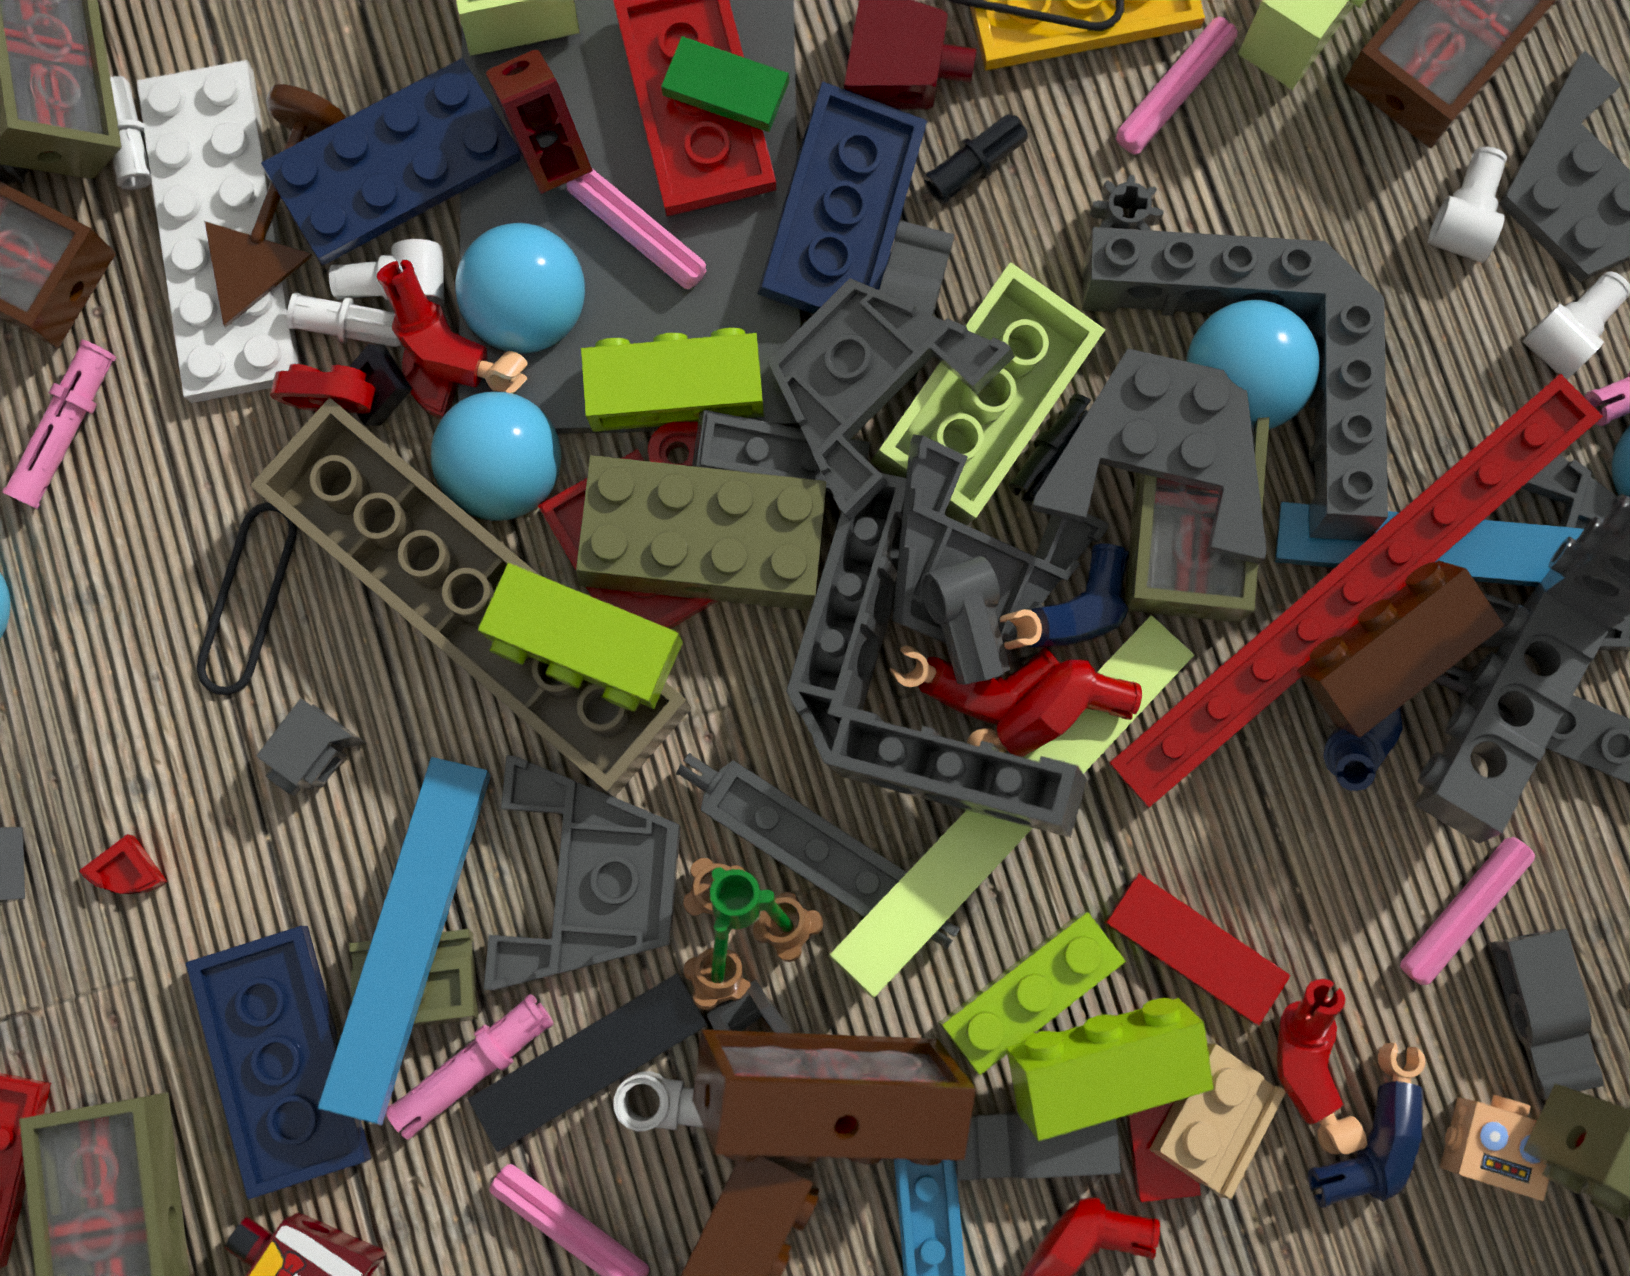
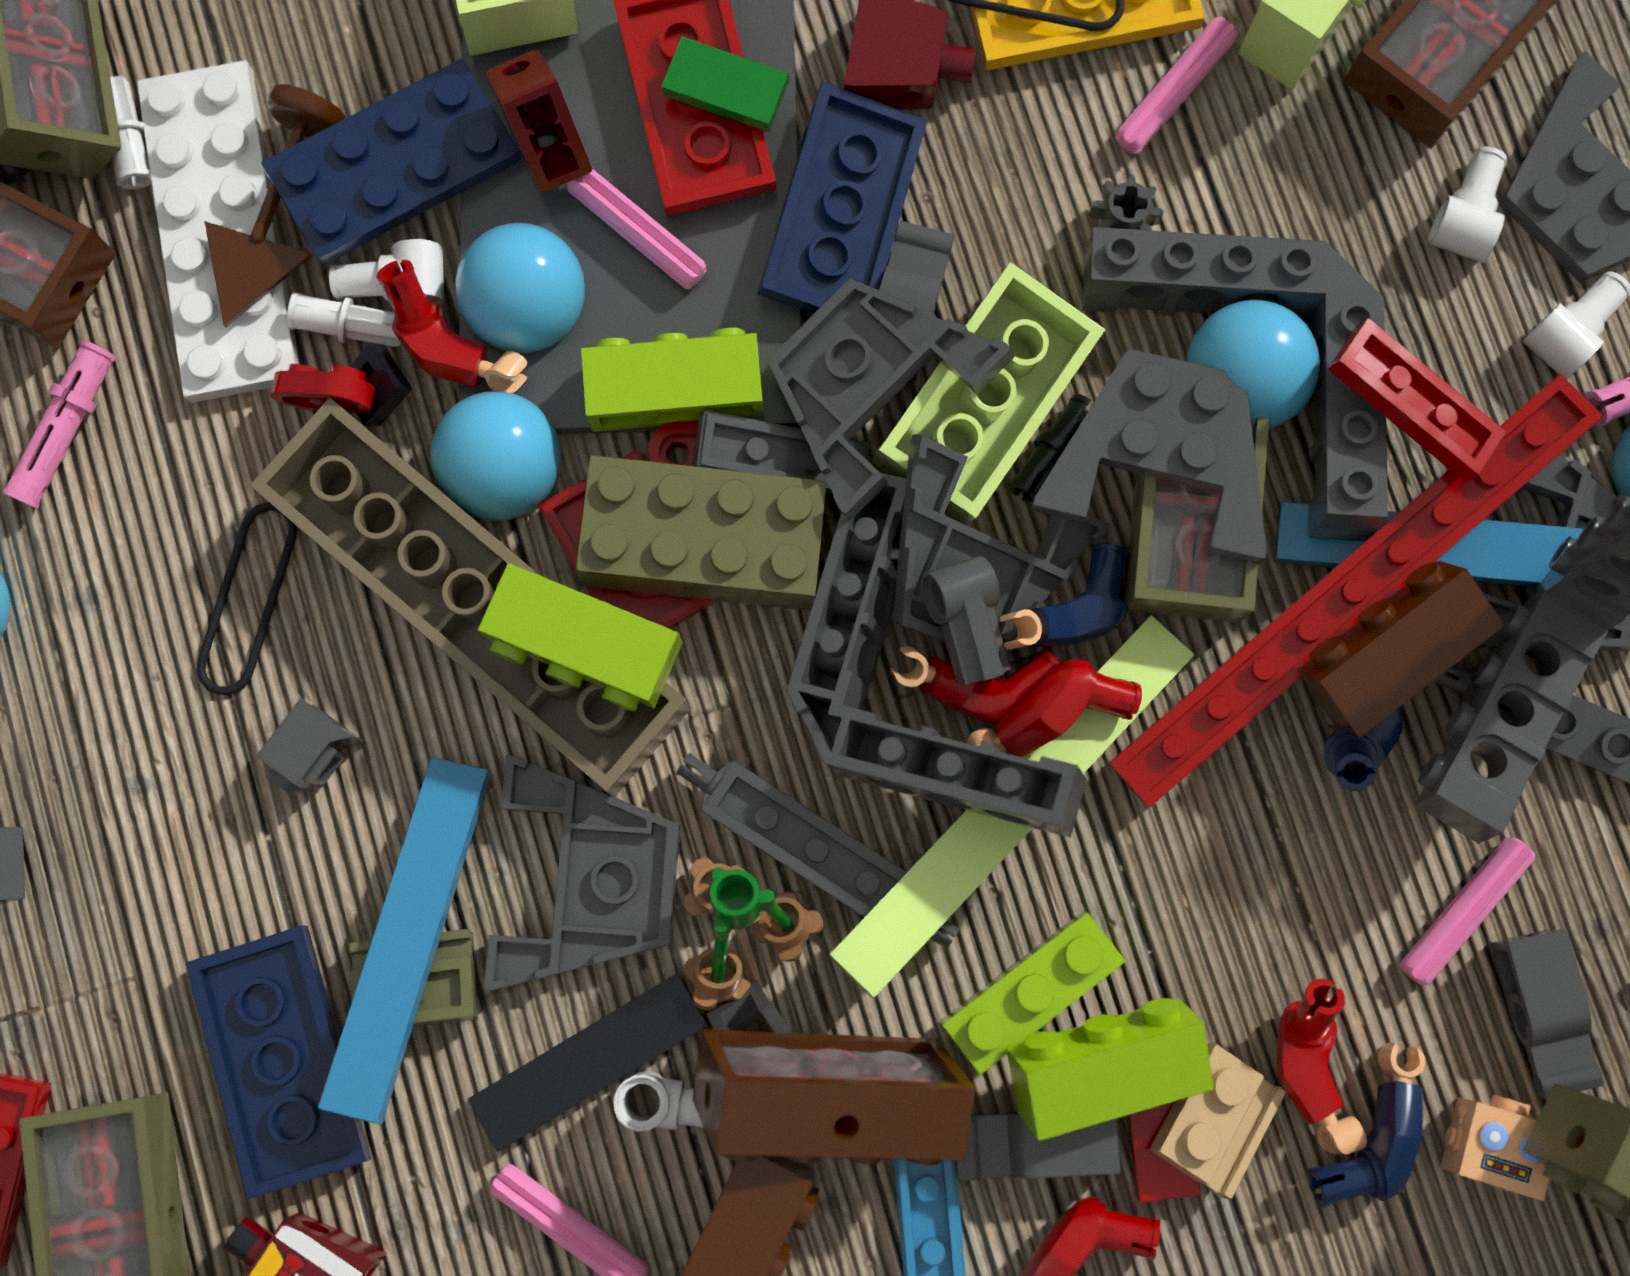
(124, 869): red tile -> none
(430, 392): red tile -> none
(459, 1074): bright pink pin -> none
(975, 158): black axle -> none
(1197, 949): red tile -> none
(1417, 400): none -> red plate

